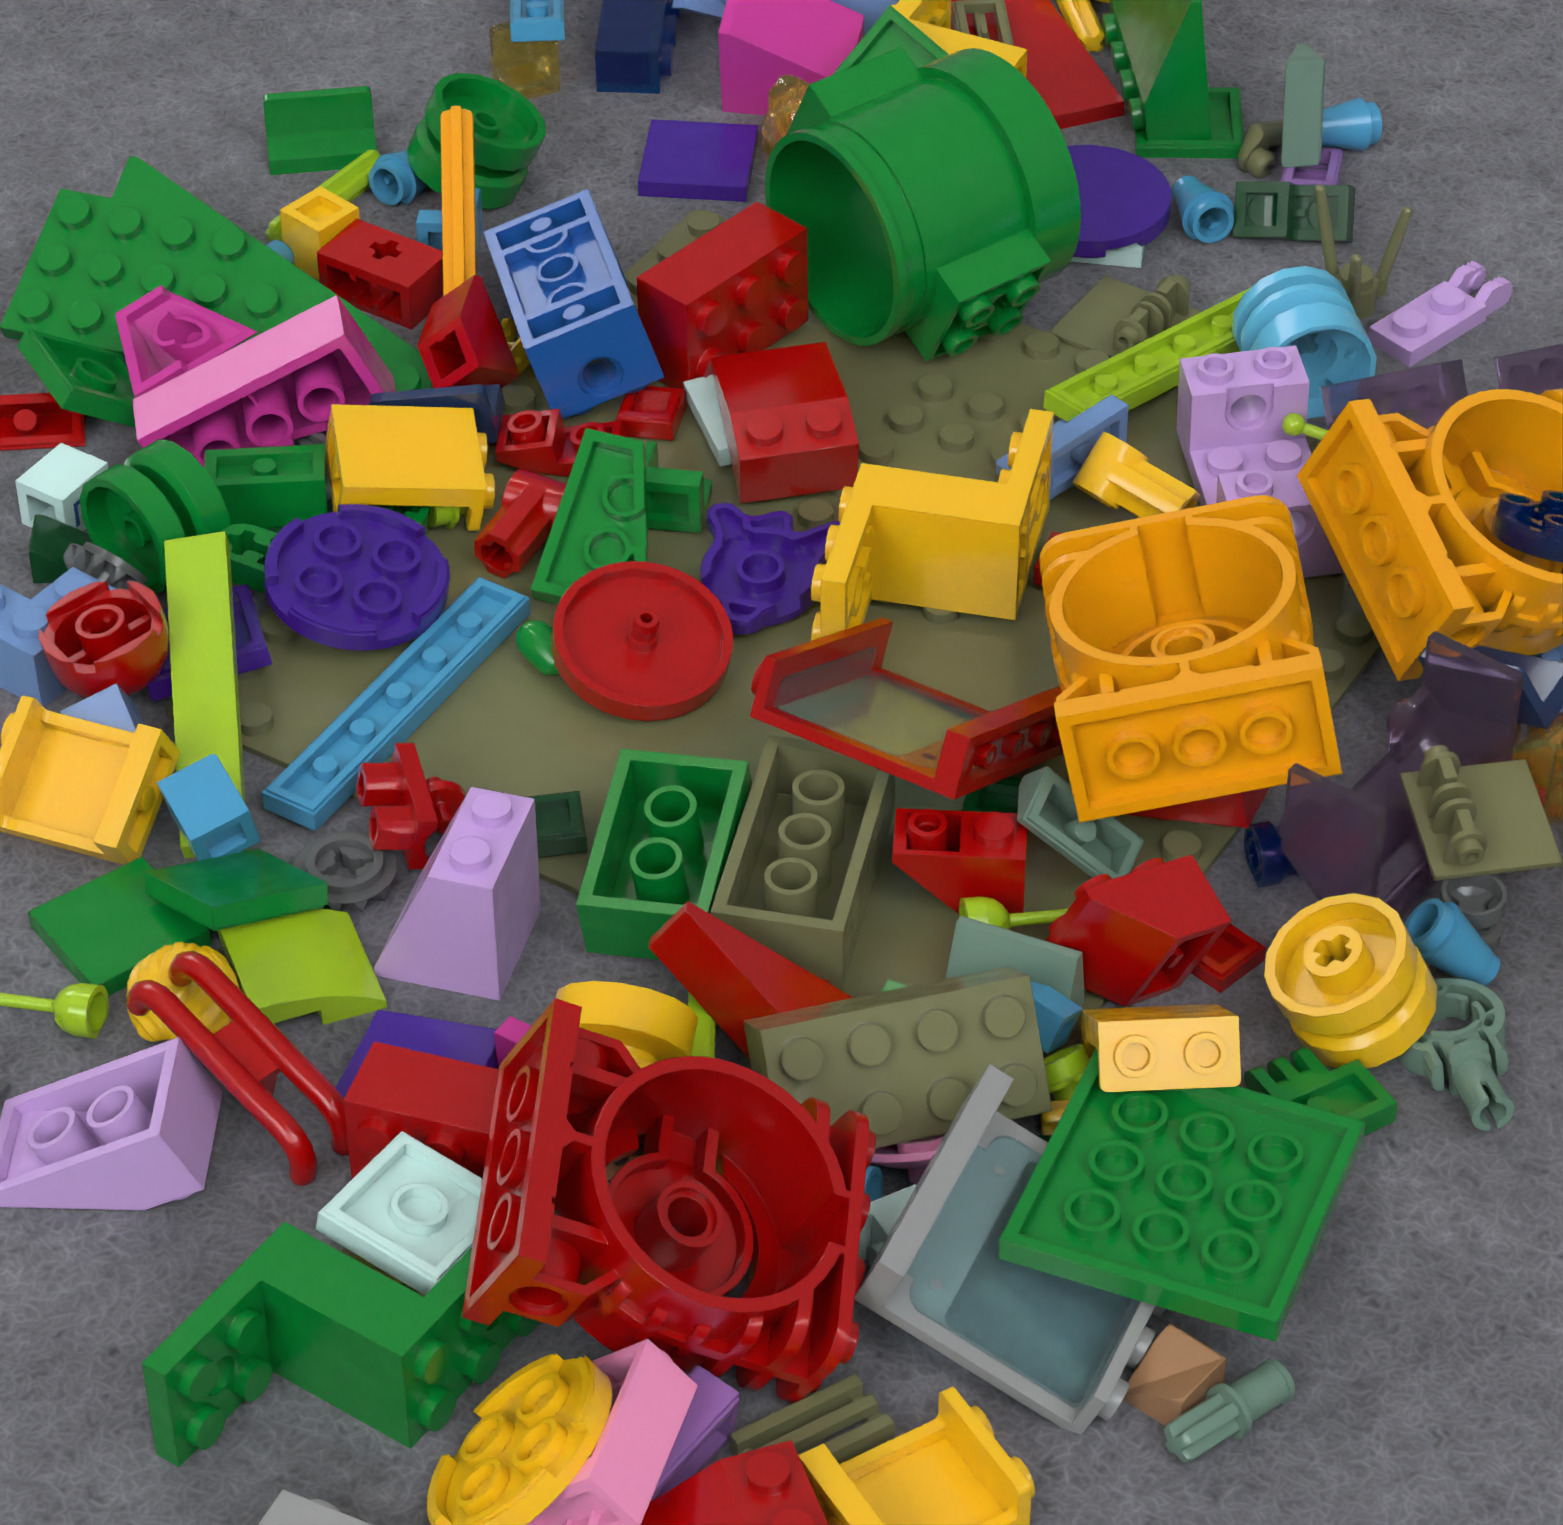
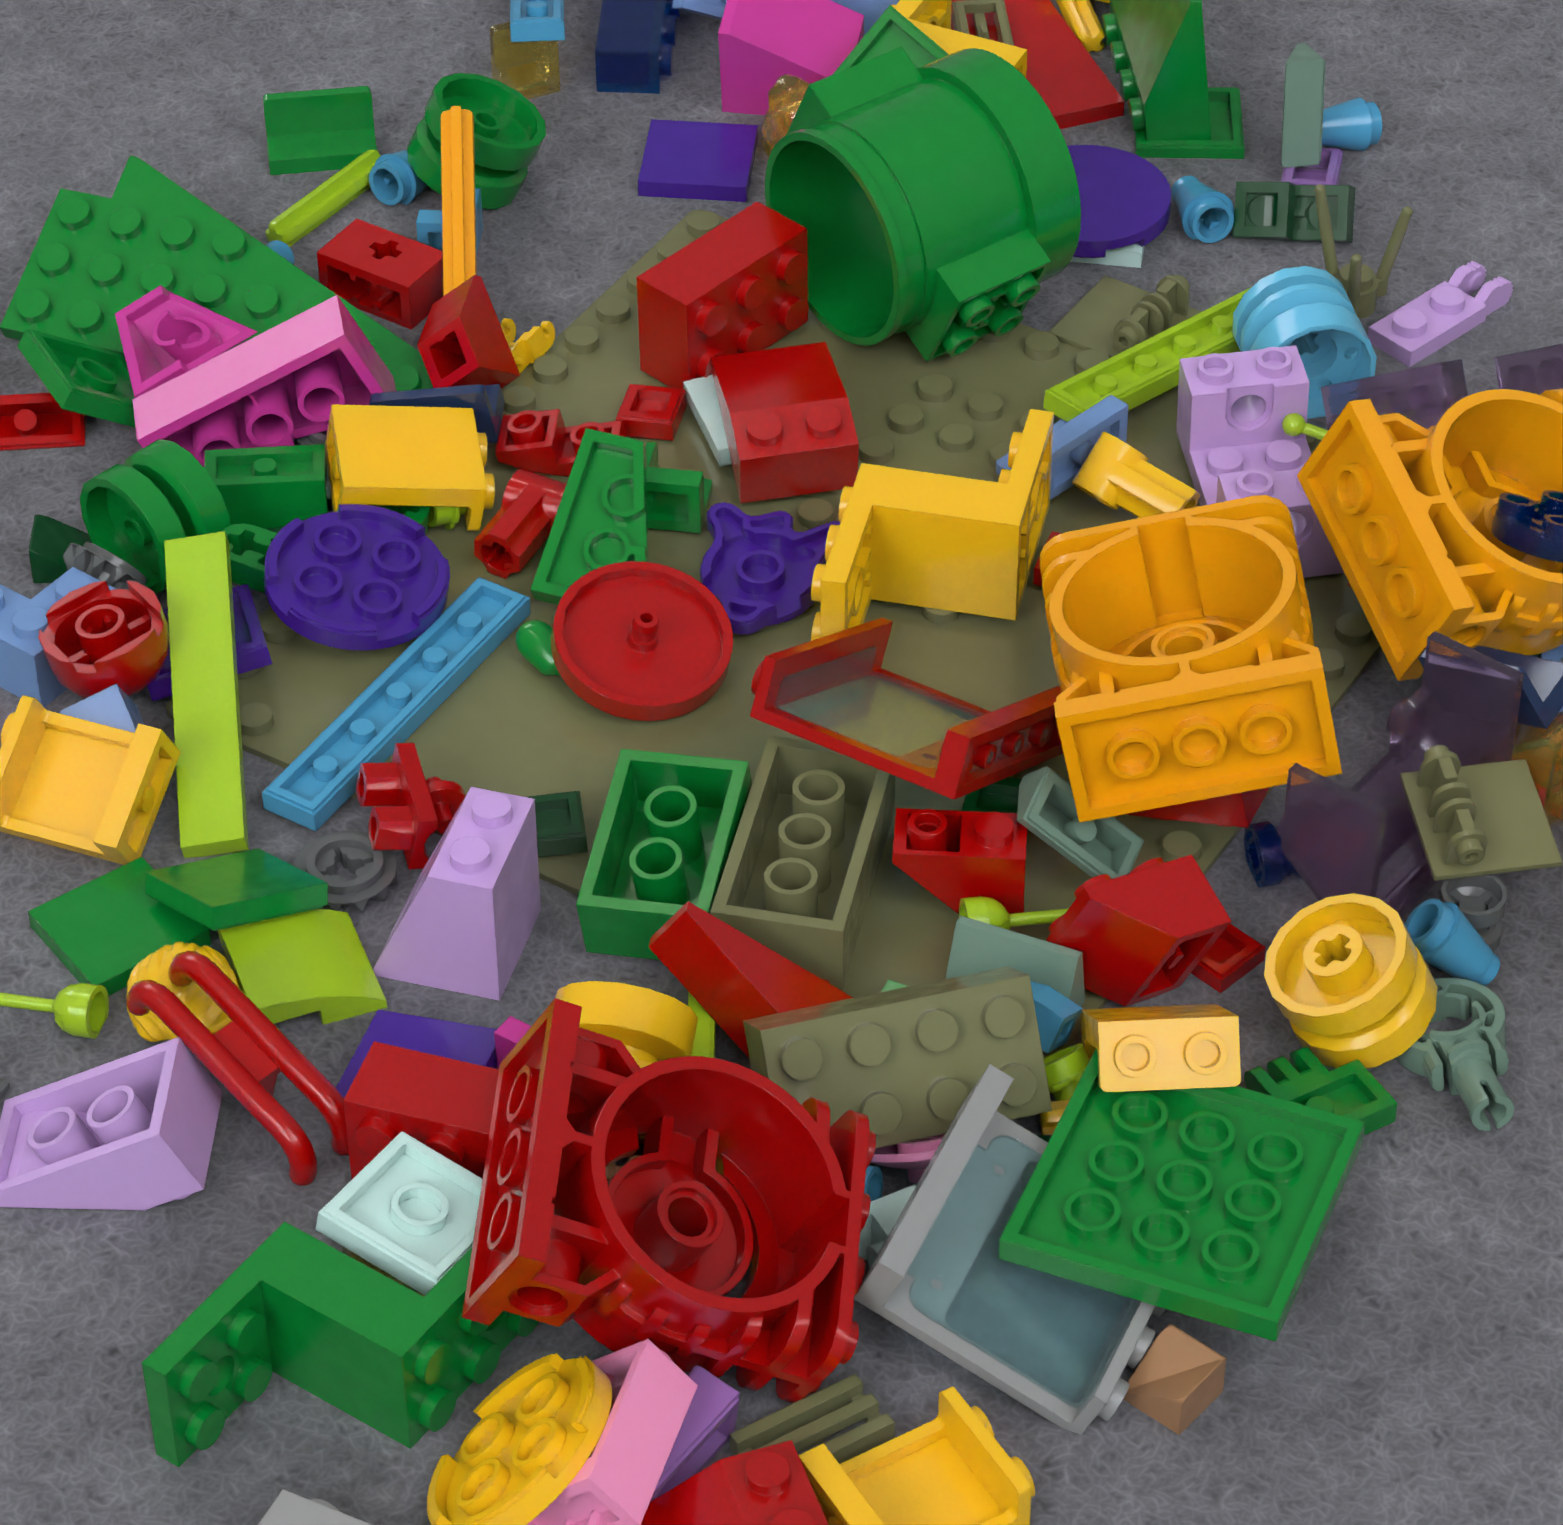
(55, 485): light aqua brick -> none
(209, 809): dark azure panel -> none
(312, 224): yellow panel -> none
(572, 305): blue plate -> none
(1229, 1410): sand green axle -> none
(1254, 149): olive arm -> none

